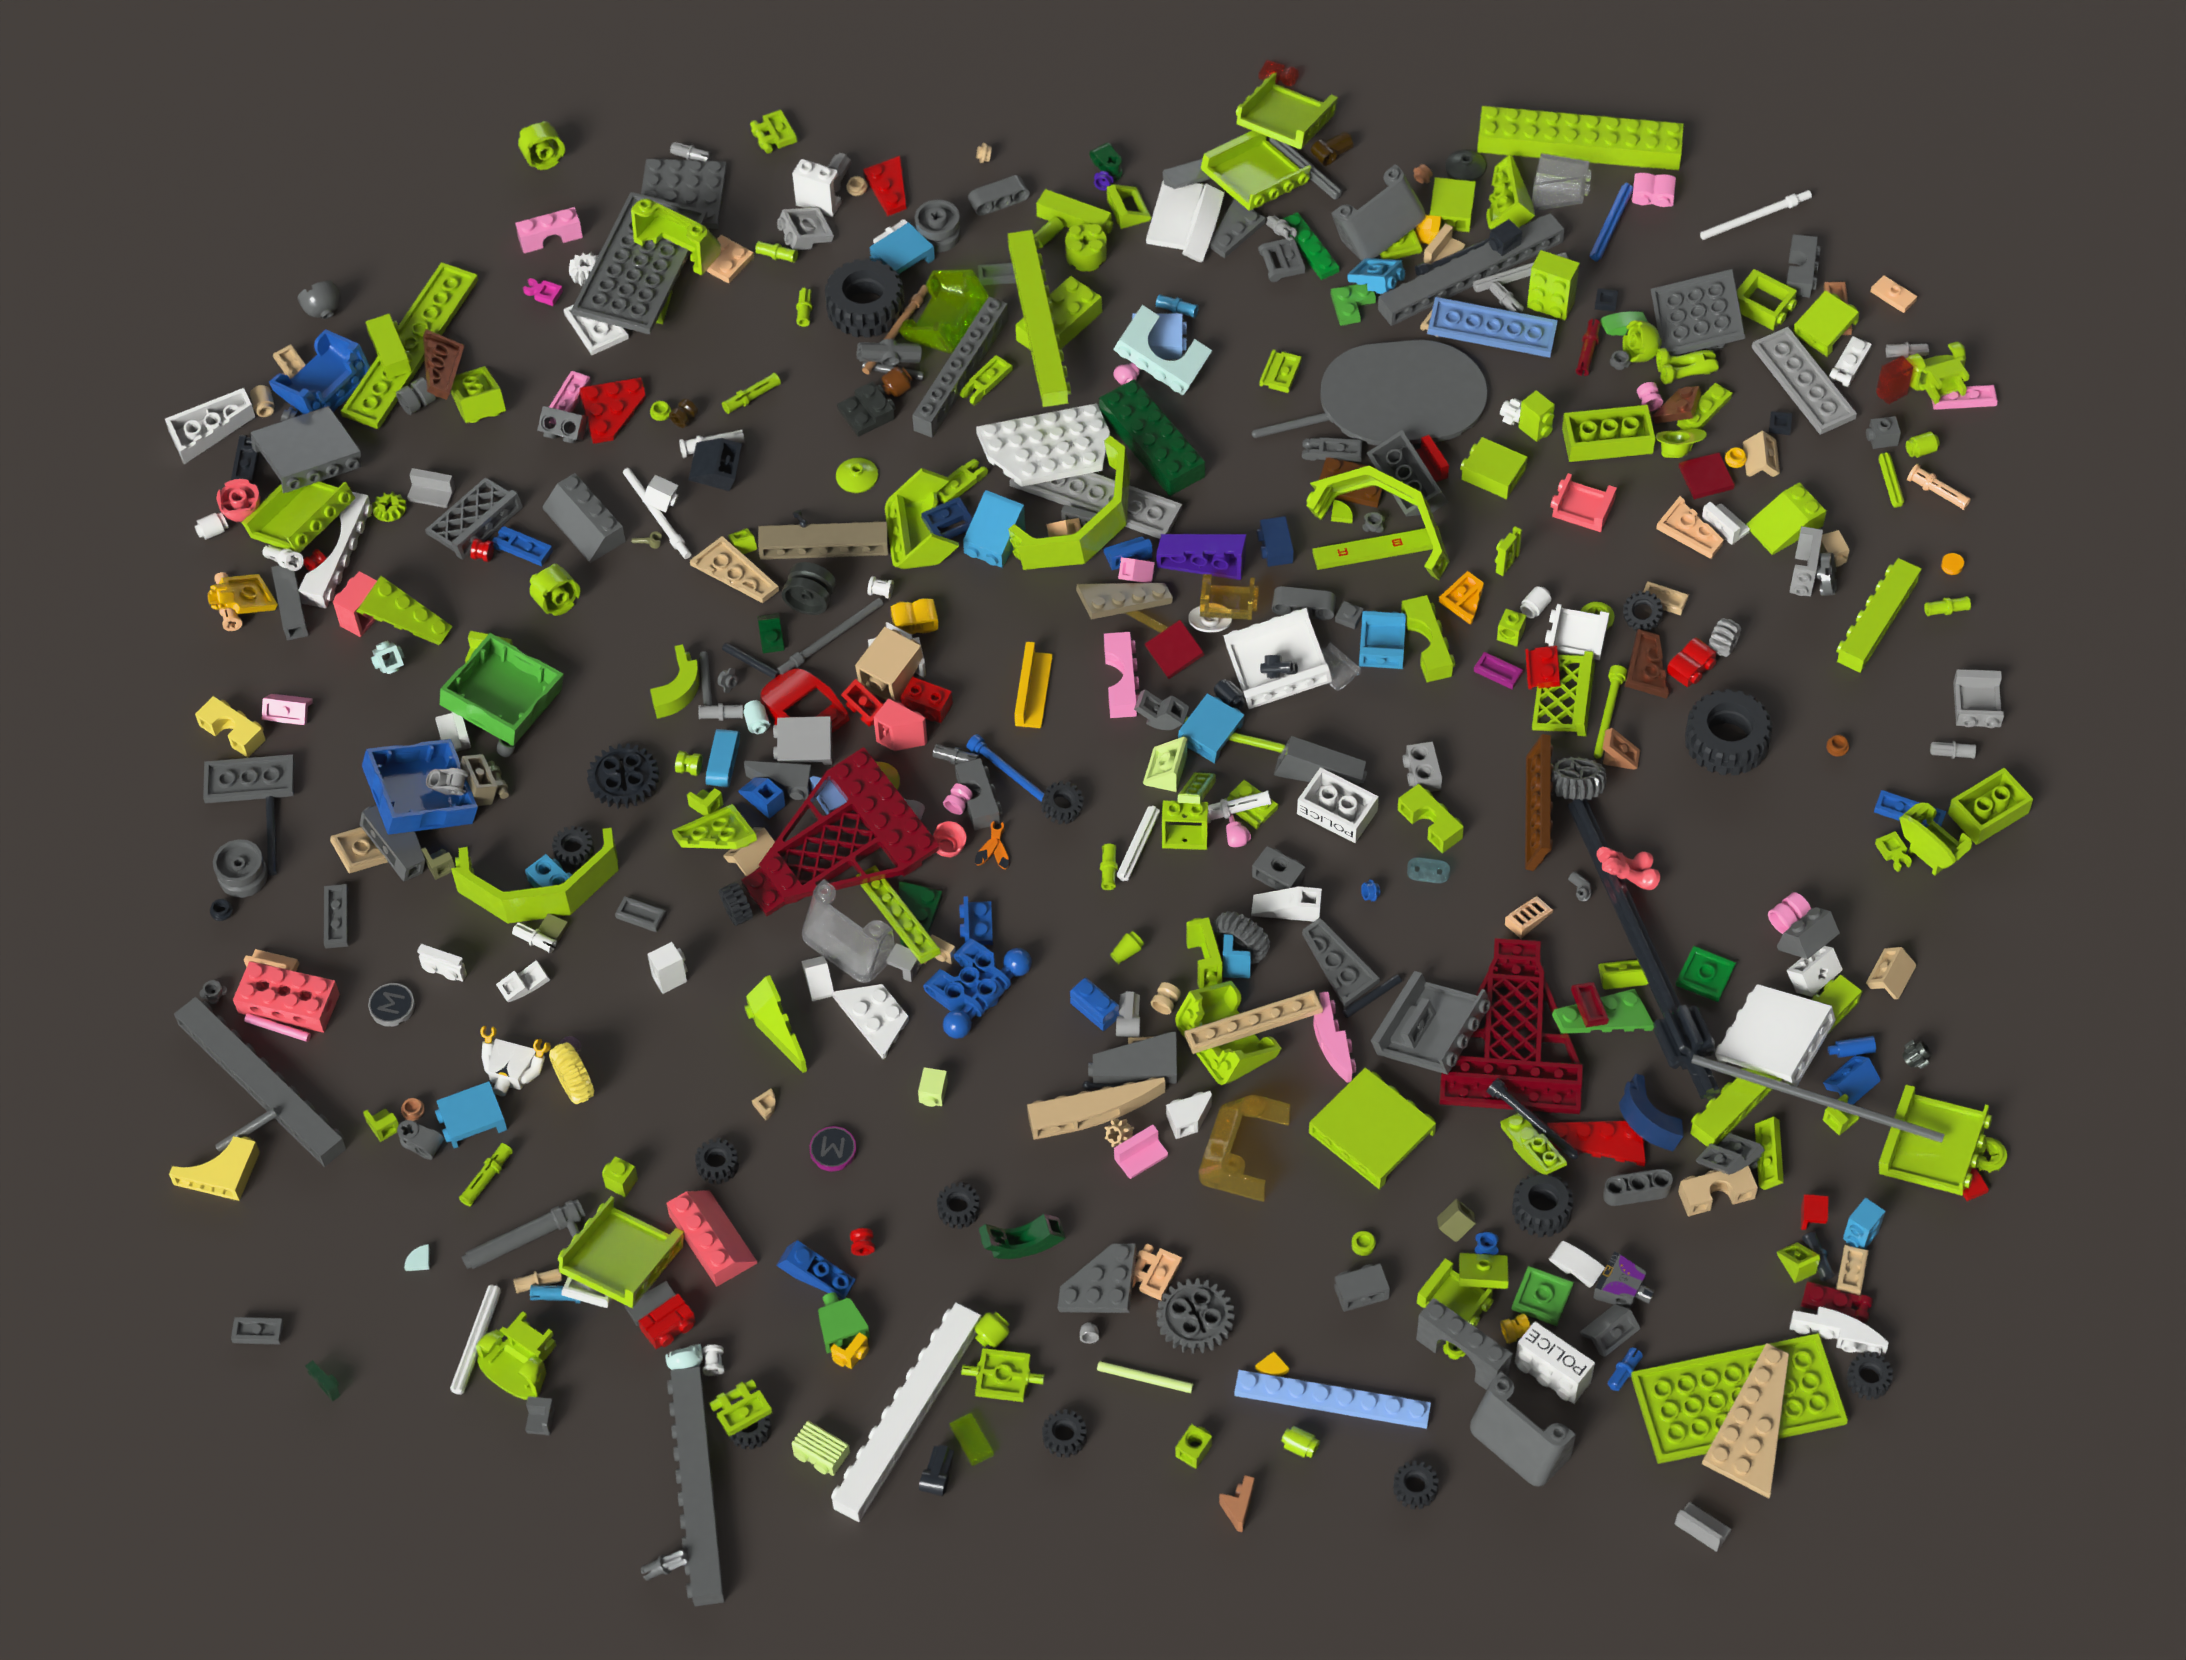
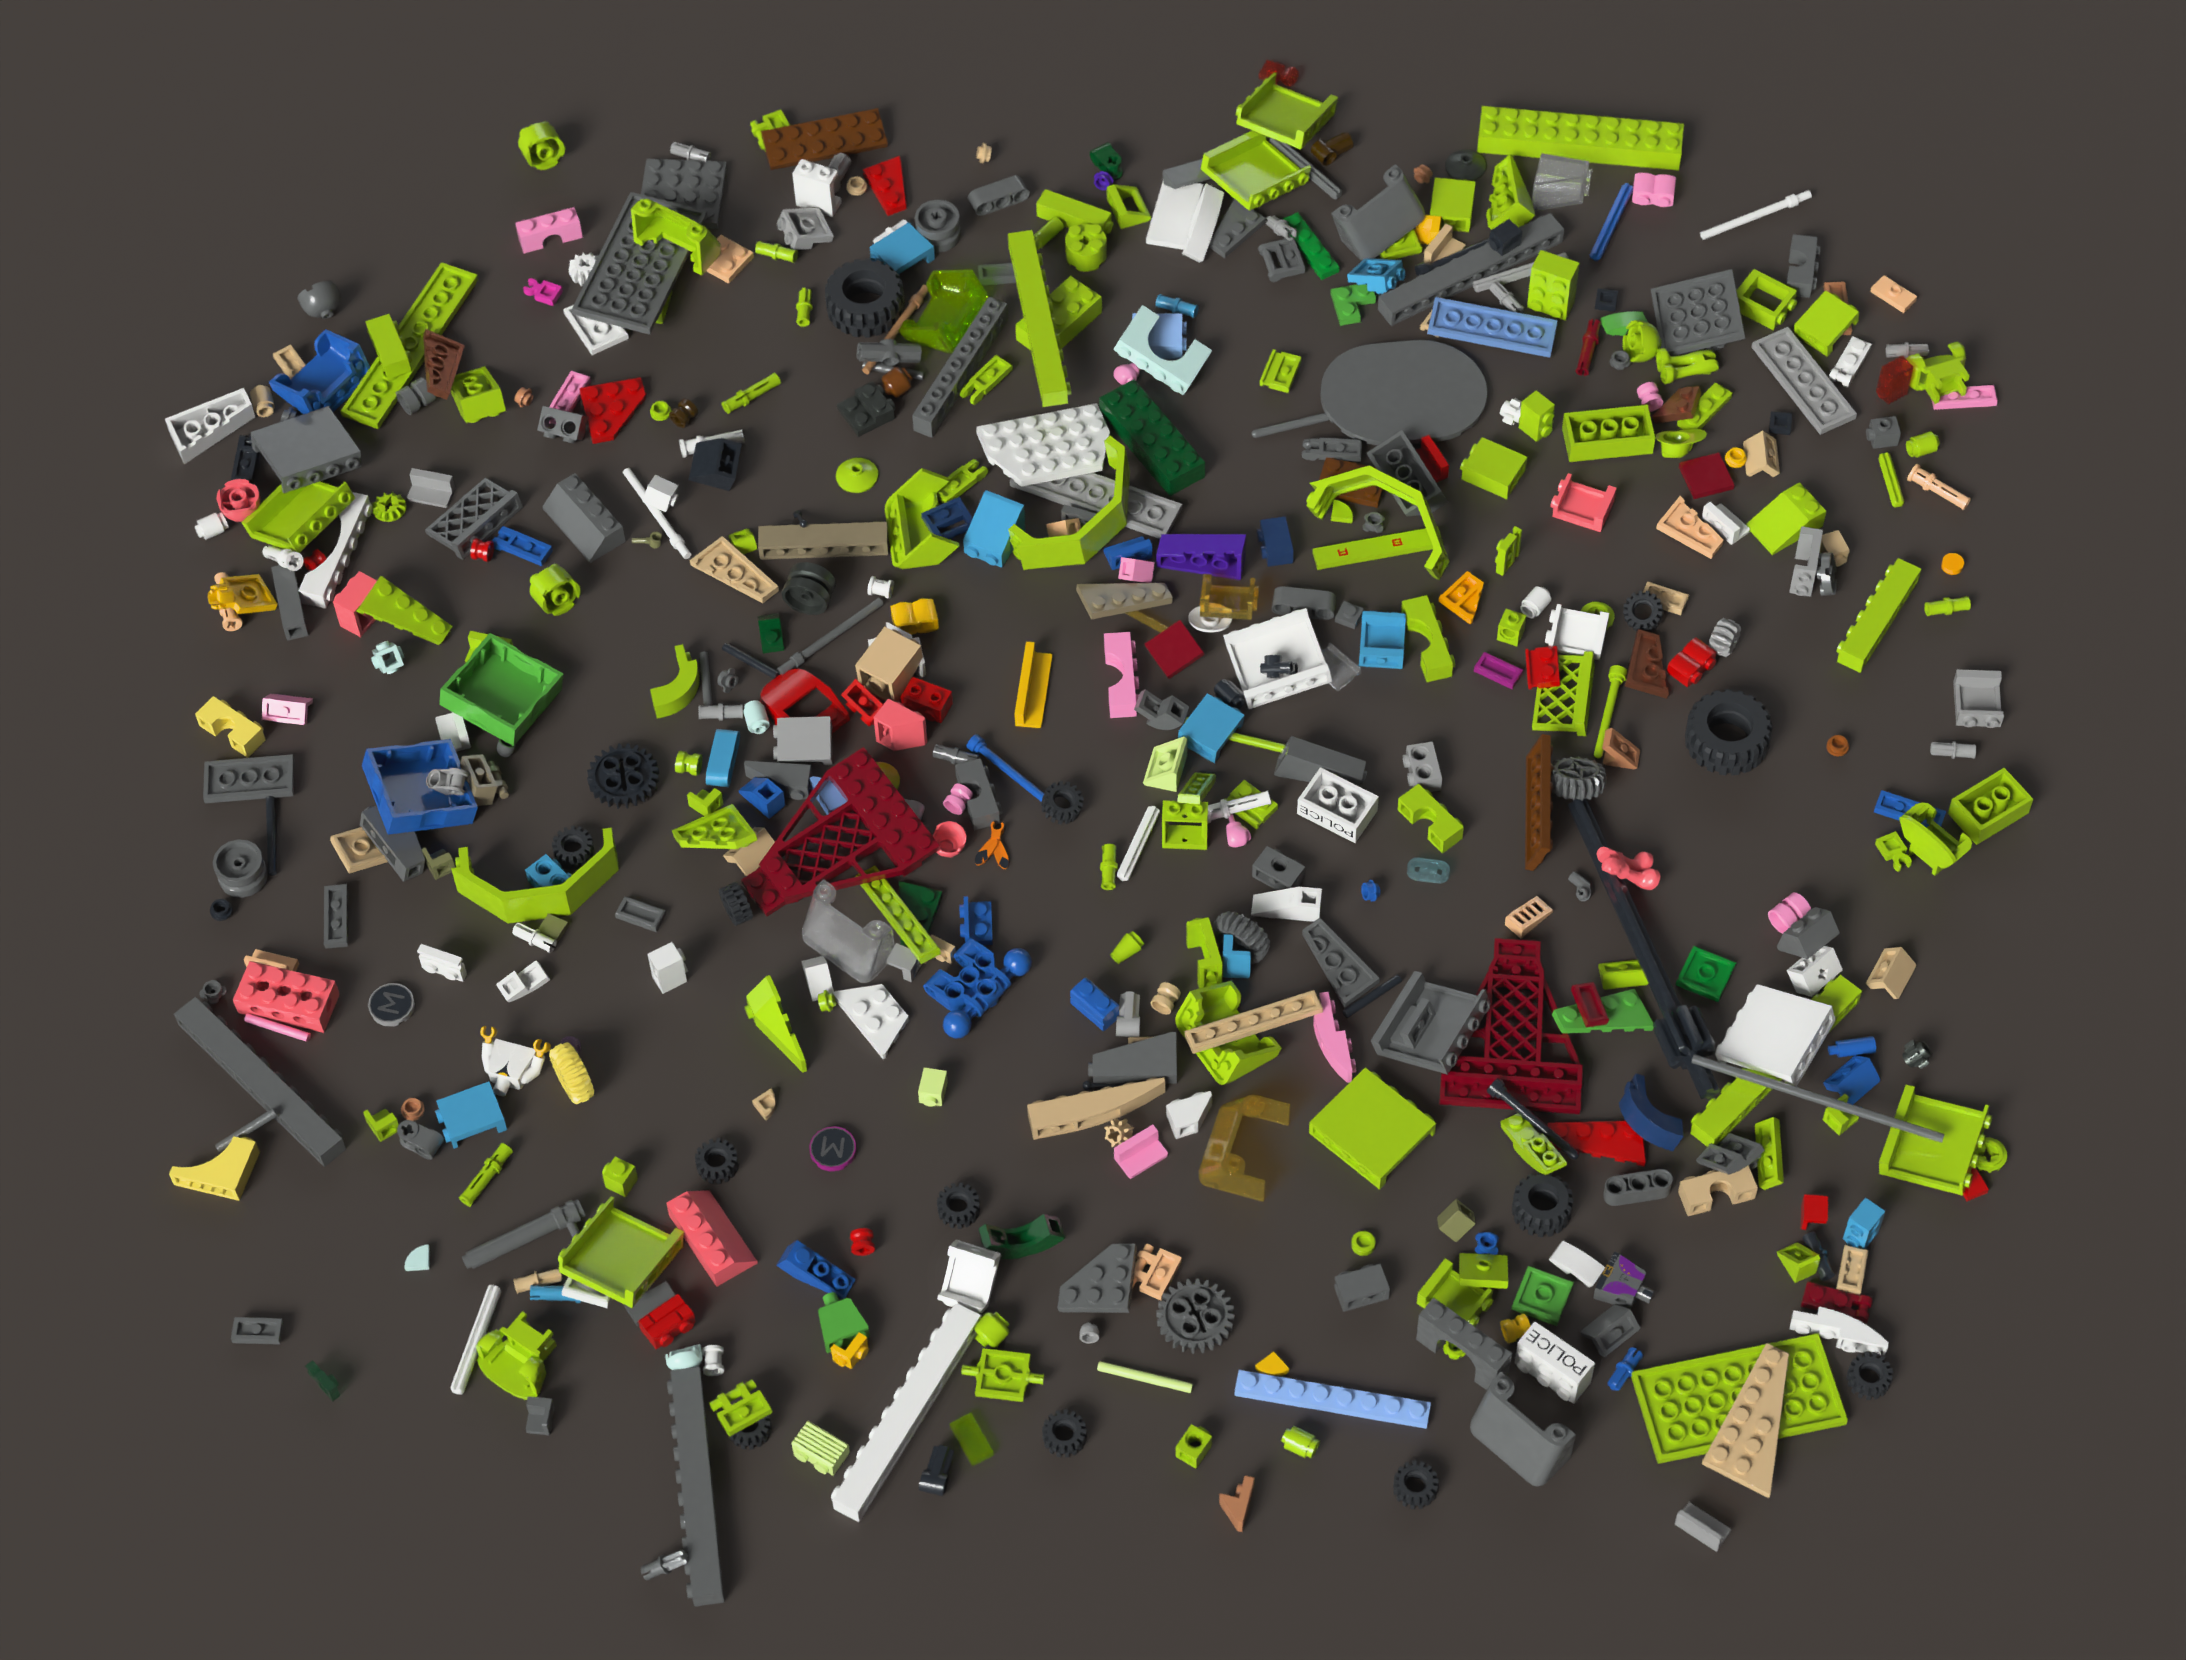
(524, 397): none -> nougat plate
(824, 138): none -> reddish brown plate
(826, 1001): none -> lime plate
(969, 1276): none -> white panel

